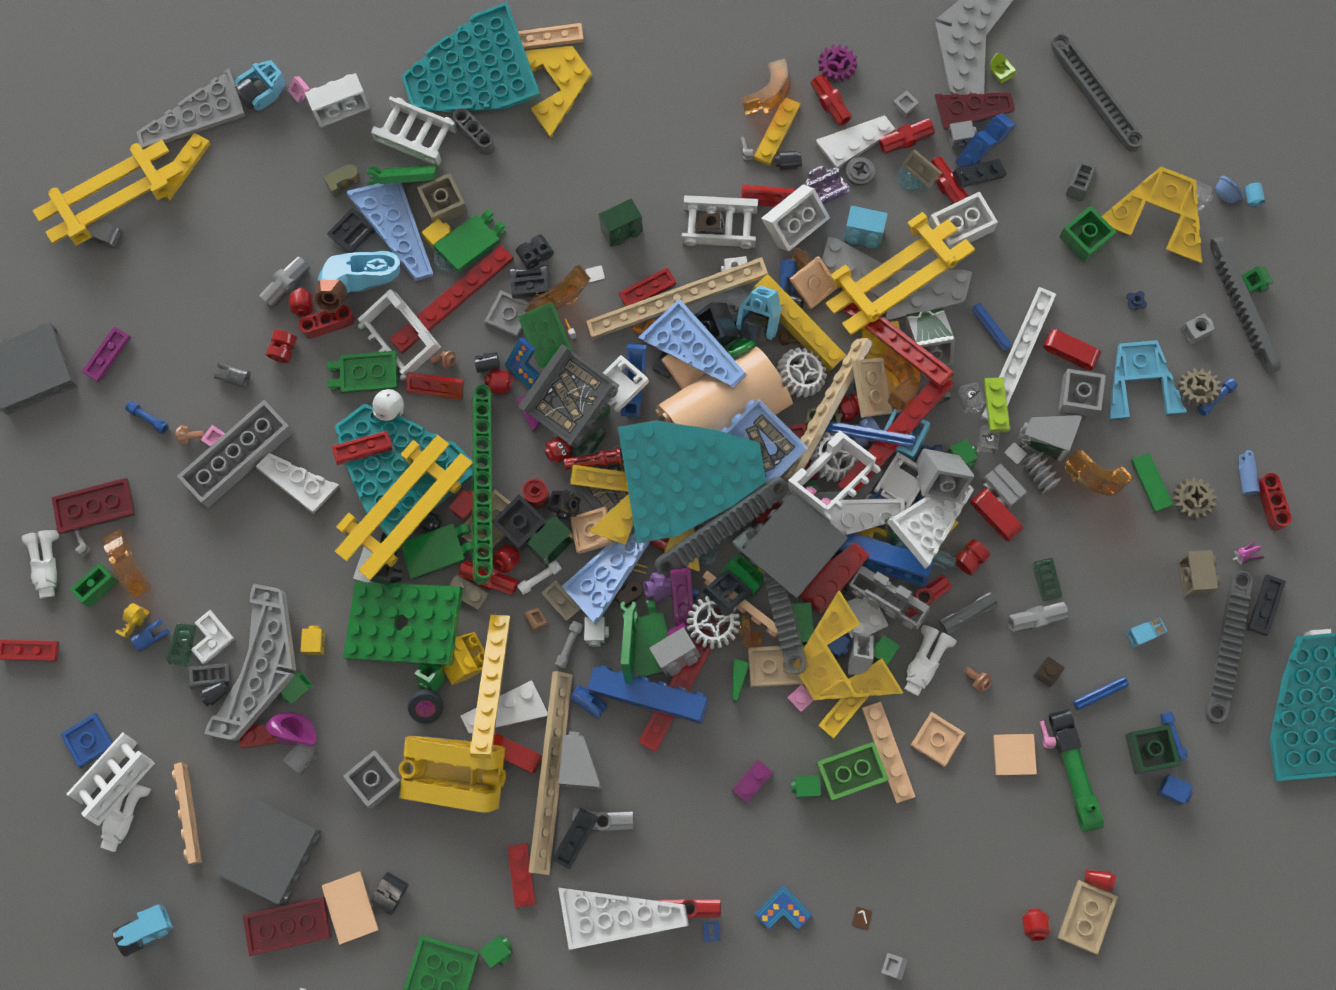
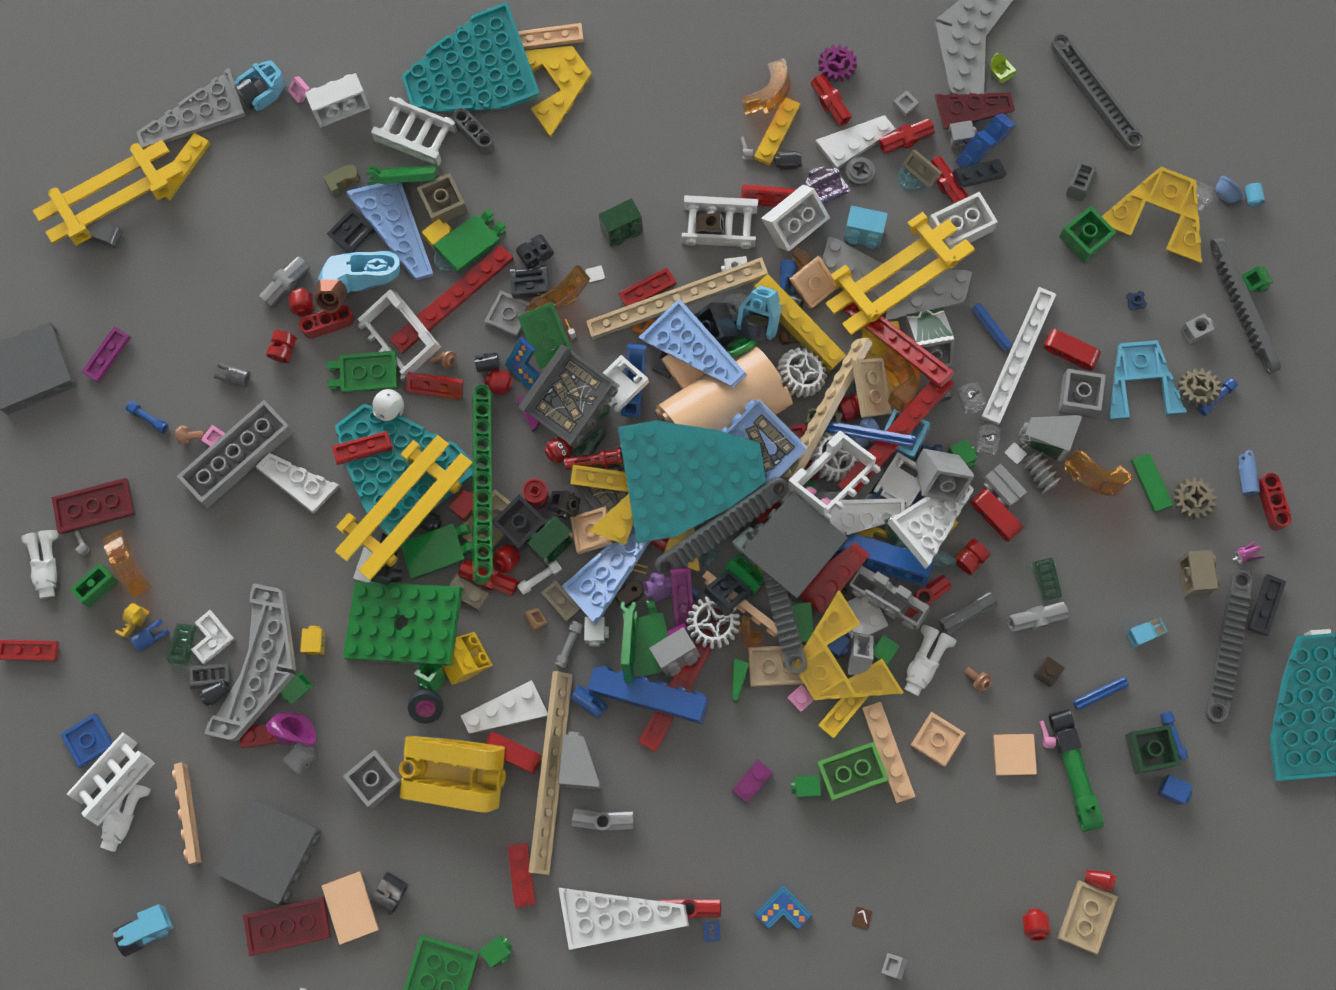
(490, 687): yellow plate -> none
(575, 838): black plate -> none
(996, 405): lime plate -> none

